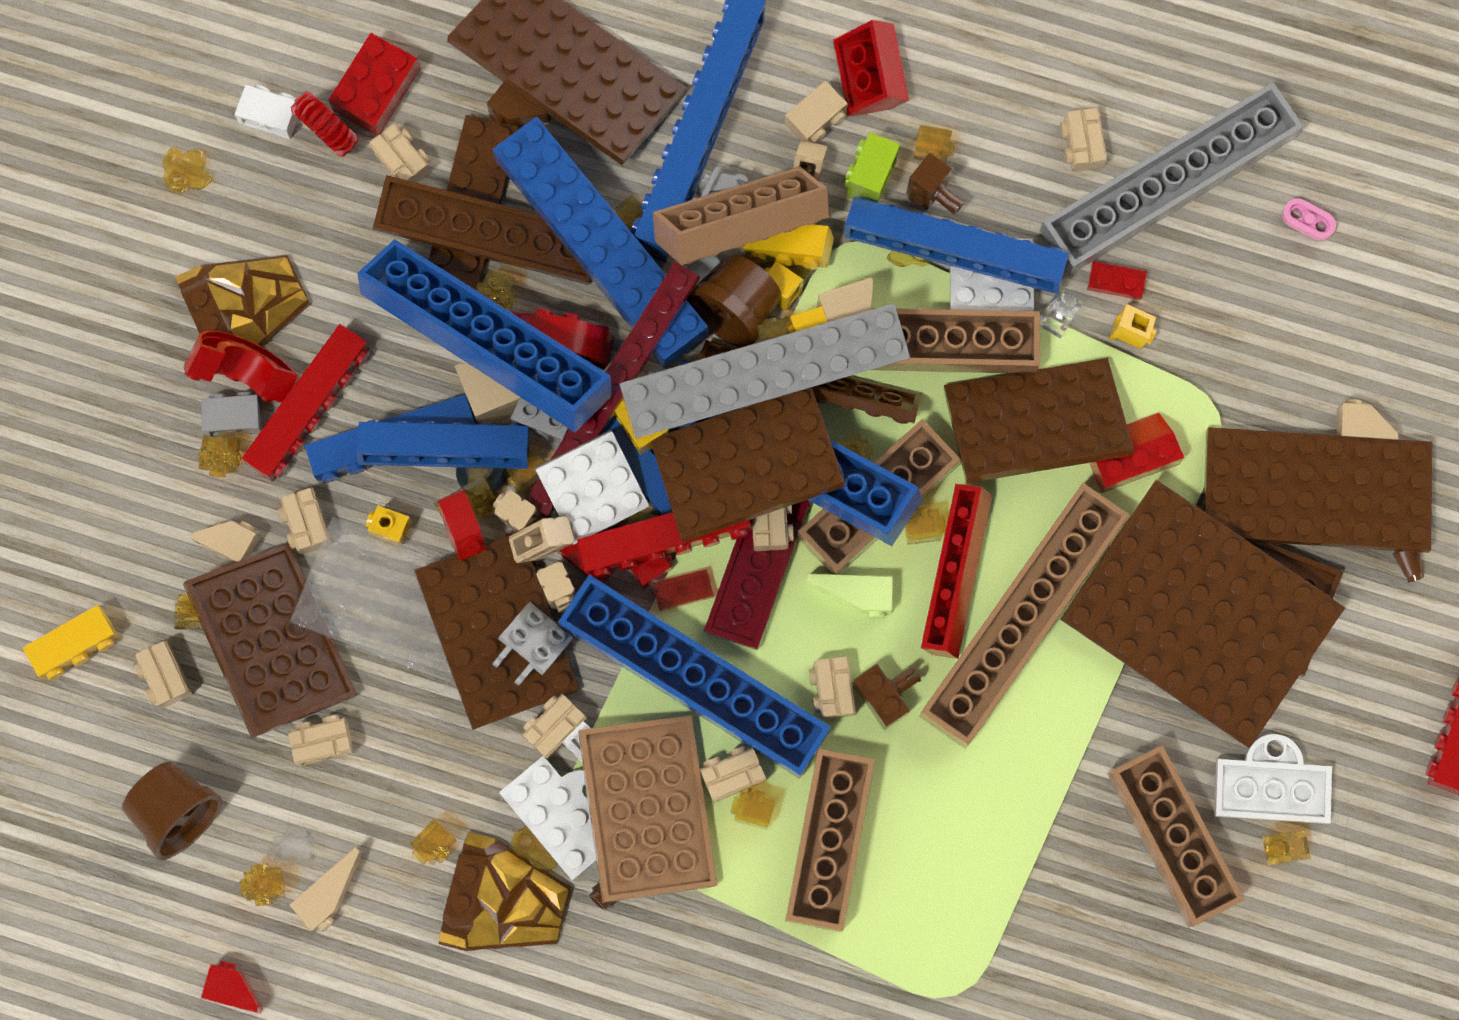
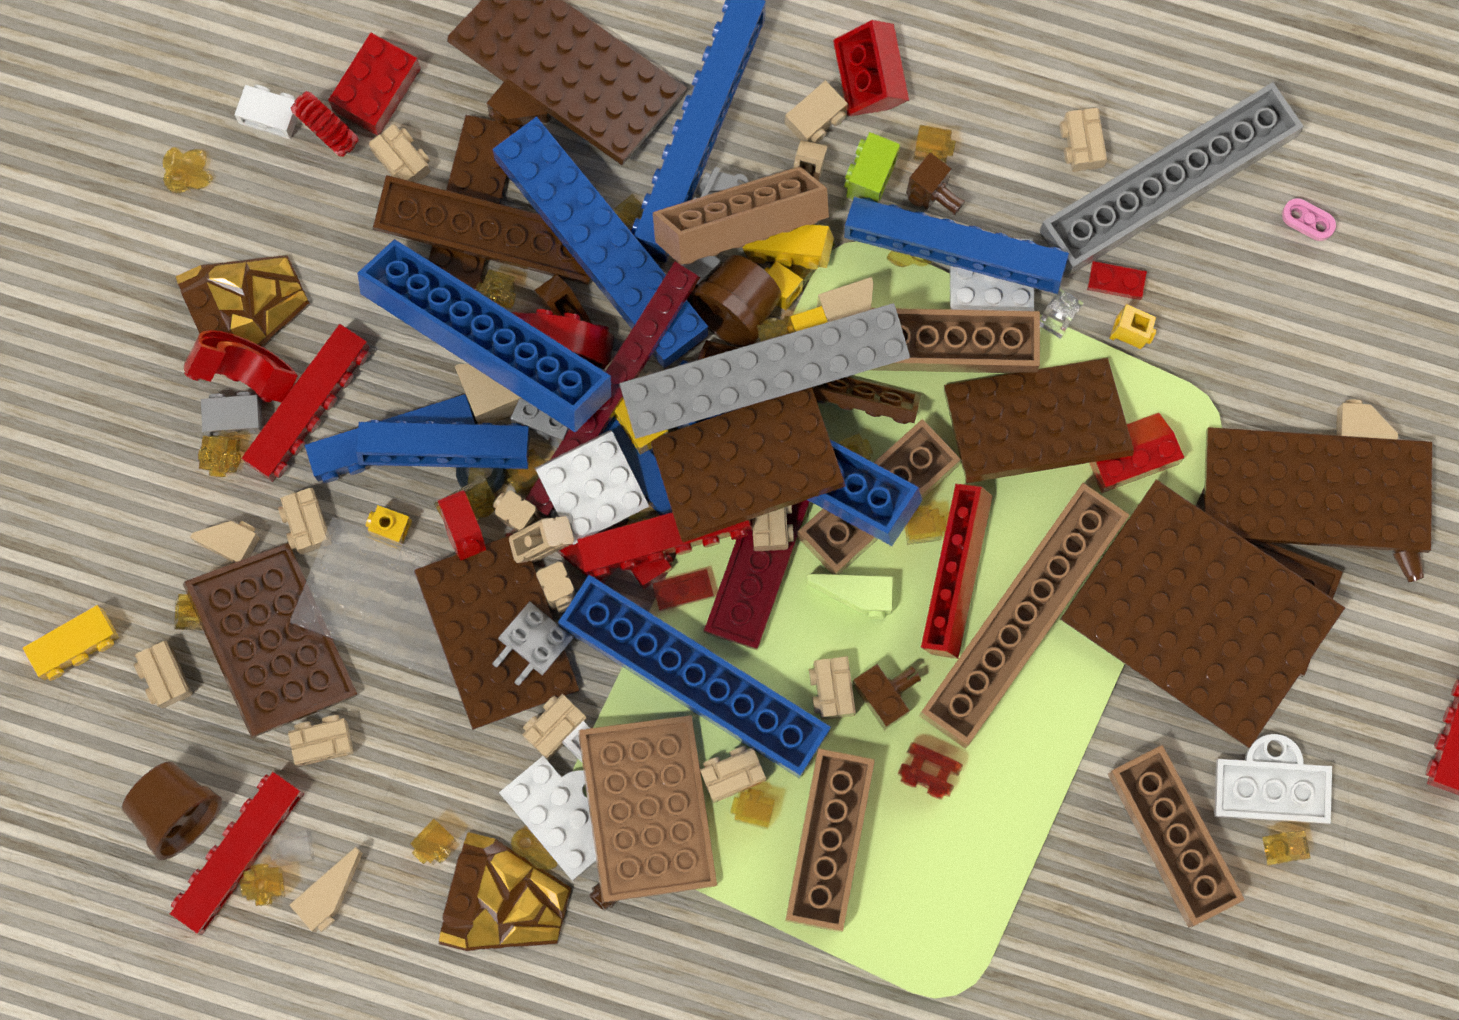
(230, 988): red slope -> none
(236, 853): none -> red brick
(560, 298): none -> reddish brown slope
(913, 775): none -> clear red brick

